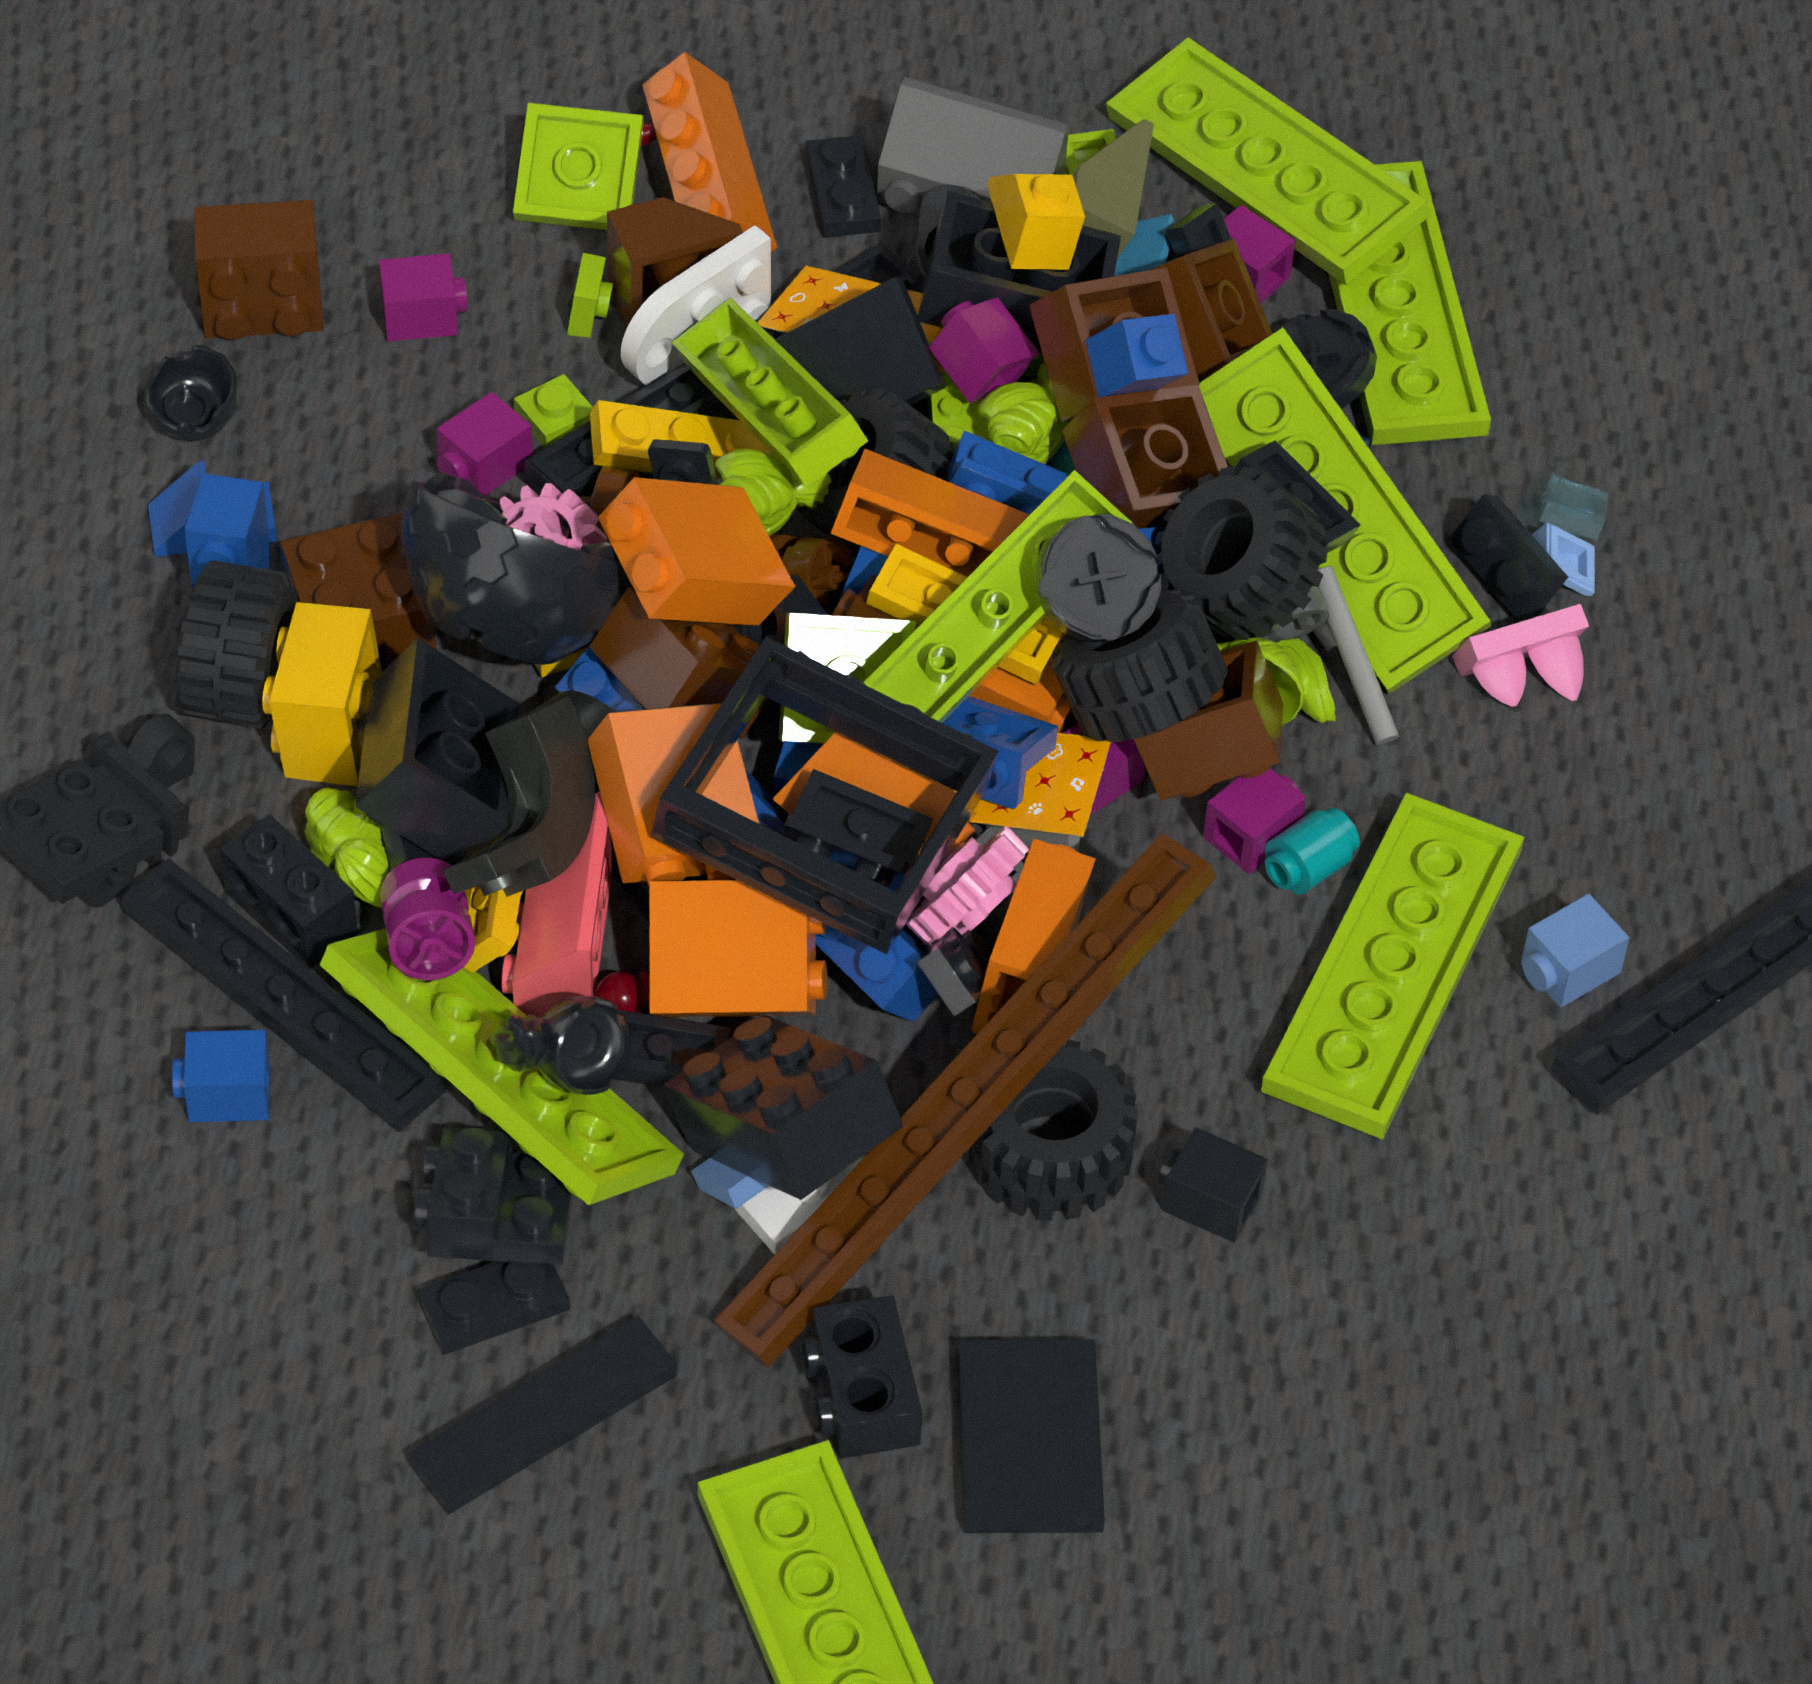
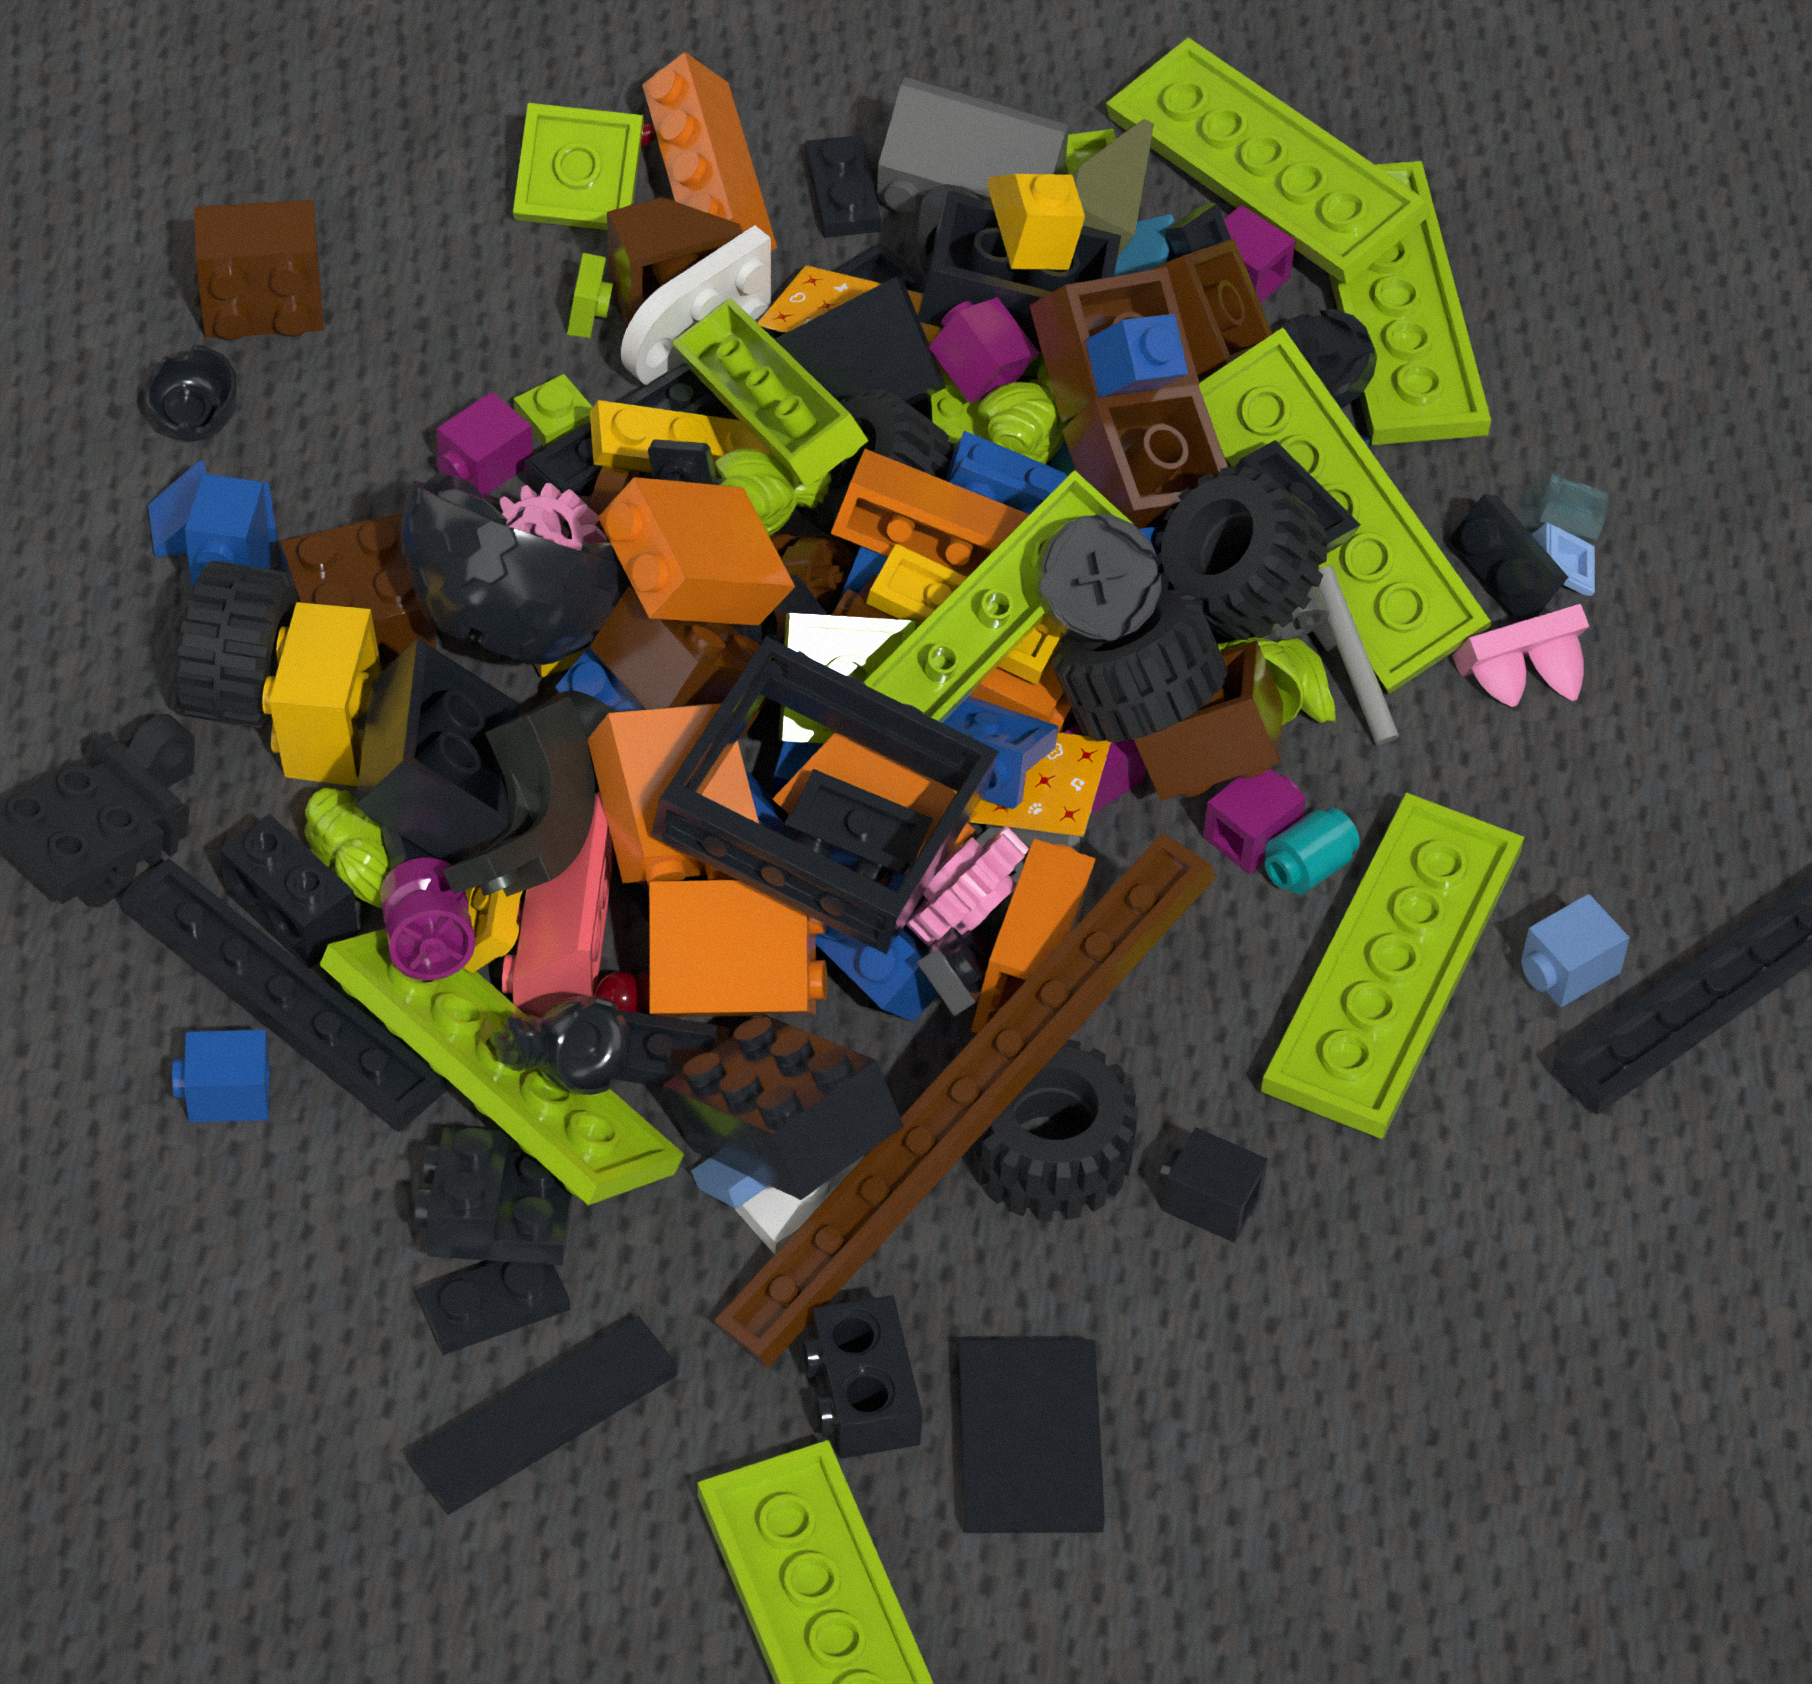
(421, 297): magenta brick -> none

